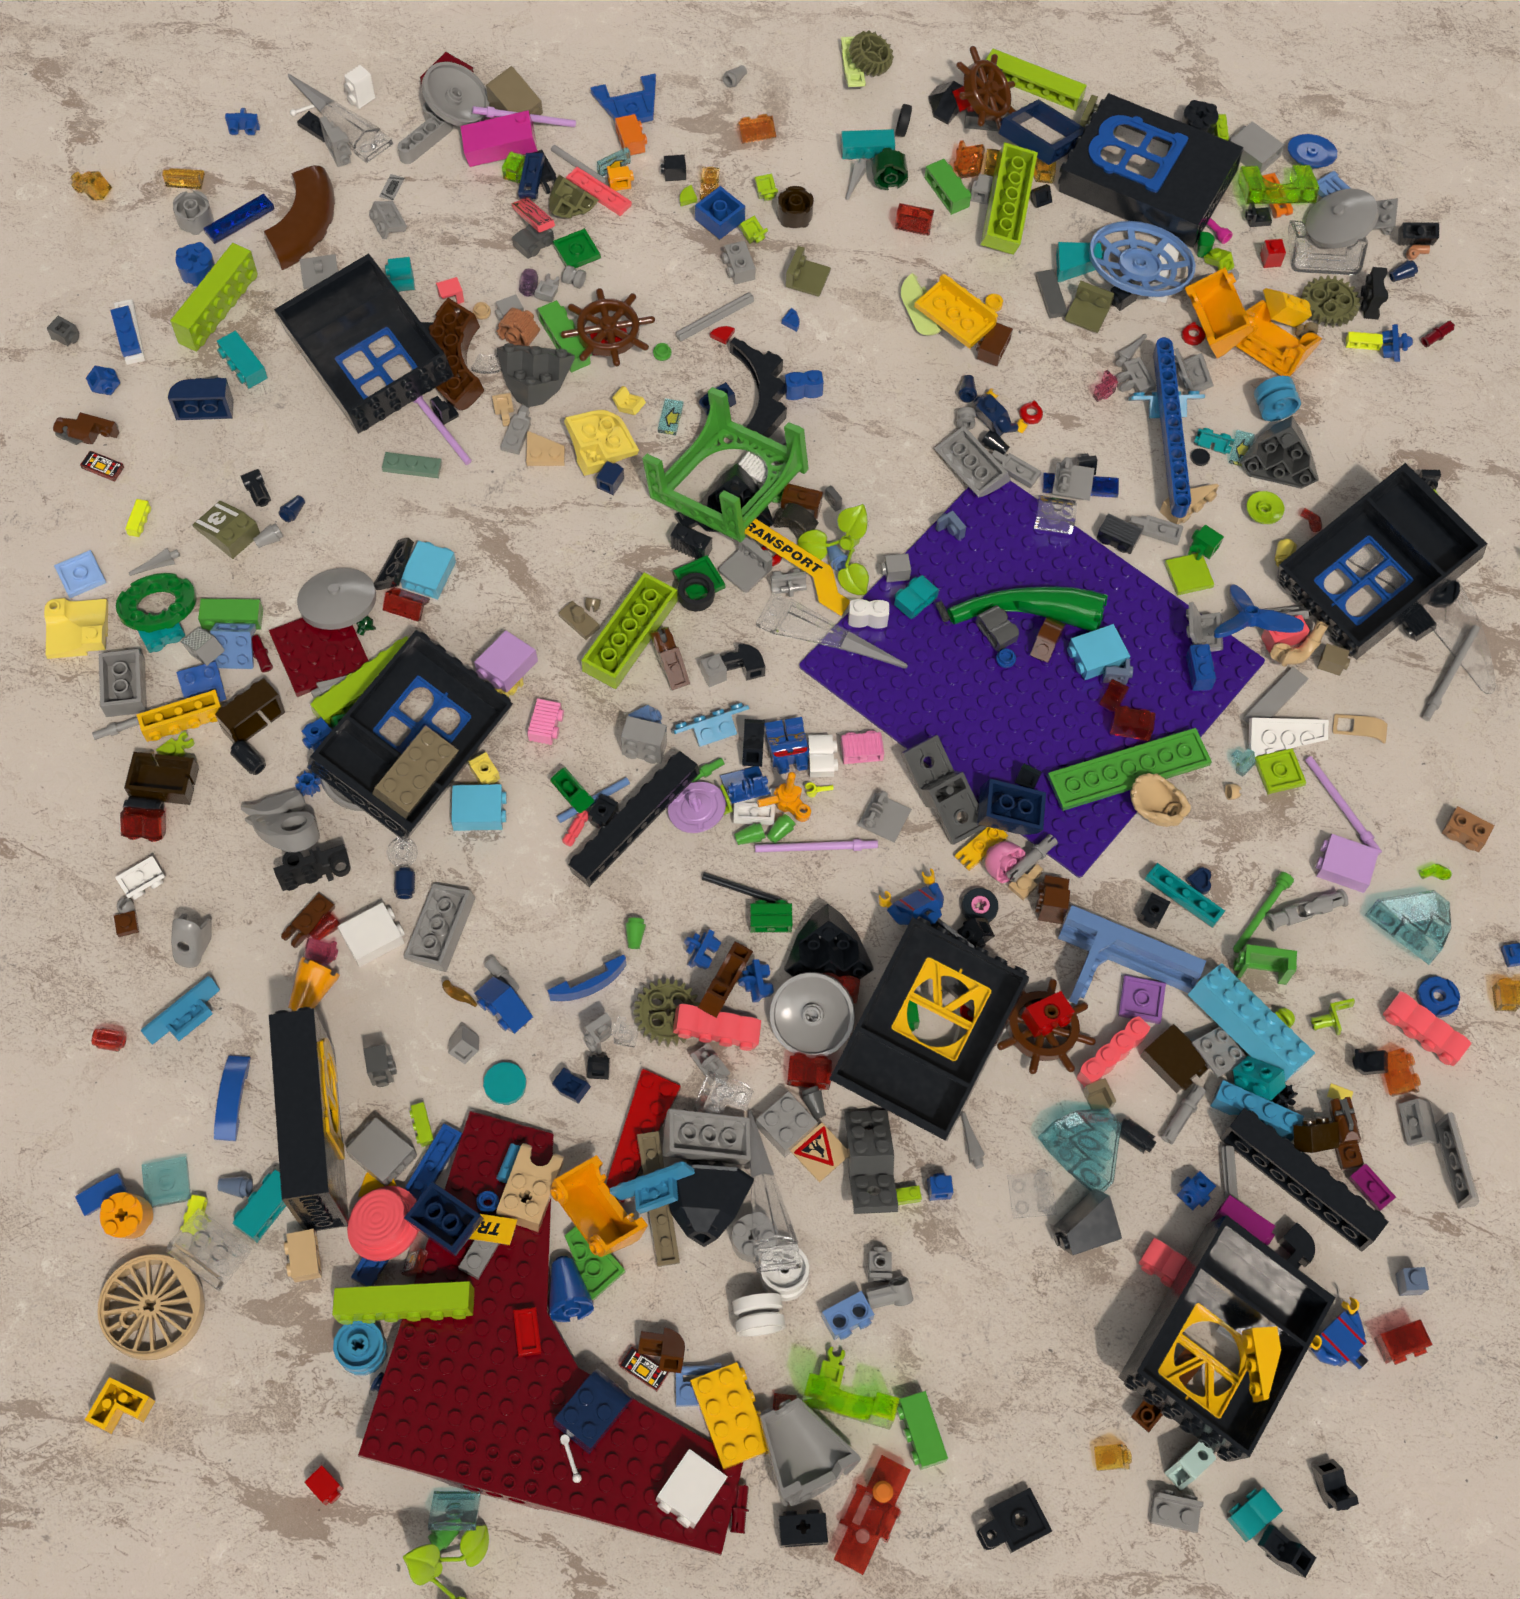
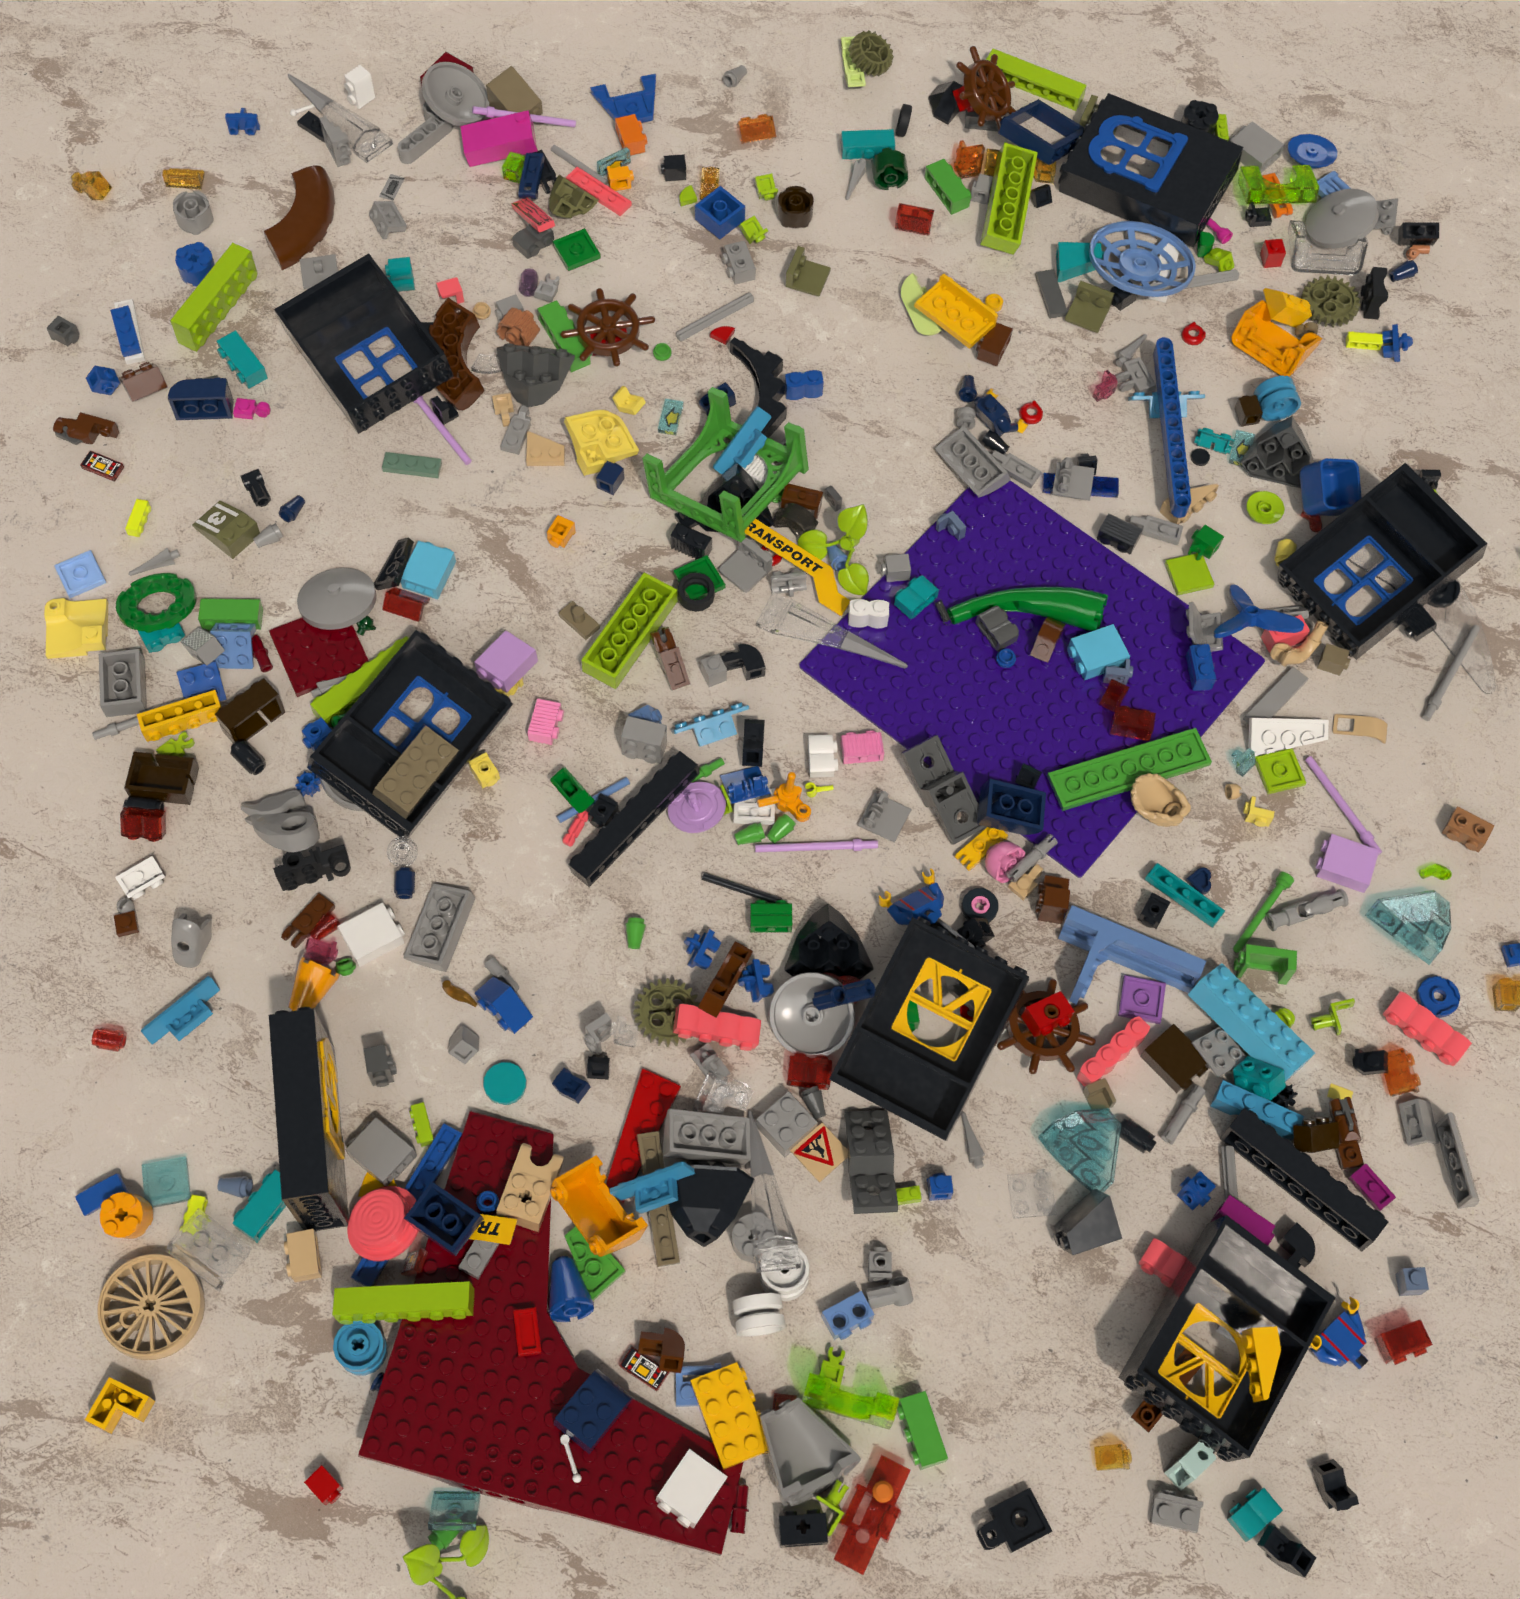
(142, 381): none -> reddish brown slope
(230, 1097): blue slope -> none
(239, 218): clear blue plate -> none
(247, 407): none -> dark pink plate
(345, 966): none -> bright green plate
(478, 807): medium azure brick -> none
(508, 1163): dark azure piece -> none
(560, 532): none -> light orange brick
(564, 993): blue slope -> none
(574, 277): light grey wheel -> none
(592, 602): dark tan hinge -> none
(745, 442): none -> dark azure bracket
(787, 752): blue hips -> none
(791, 320): blue tile -> none
(832, 1501): none -> lime bracket
(844, 994): none -> dark blue piece
(1055, 514): clear slope -> none
(1193, 372): light grey bracket -> none
(1220, 311): light orange windscreen -> none
(1248, 410): none -> dark brown brick
(1255, 815): none -> light yellow bracket
(1330, 486): none -> blue piece
(1437, 334): dark red axle -> none

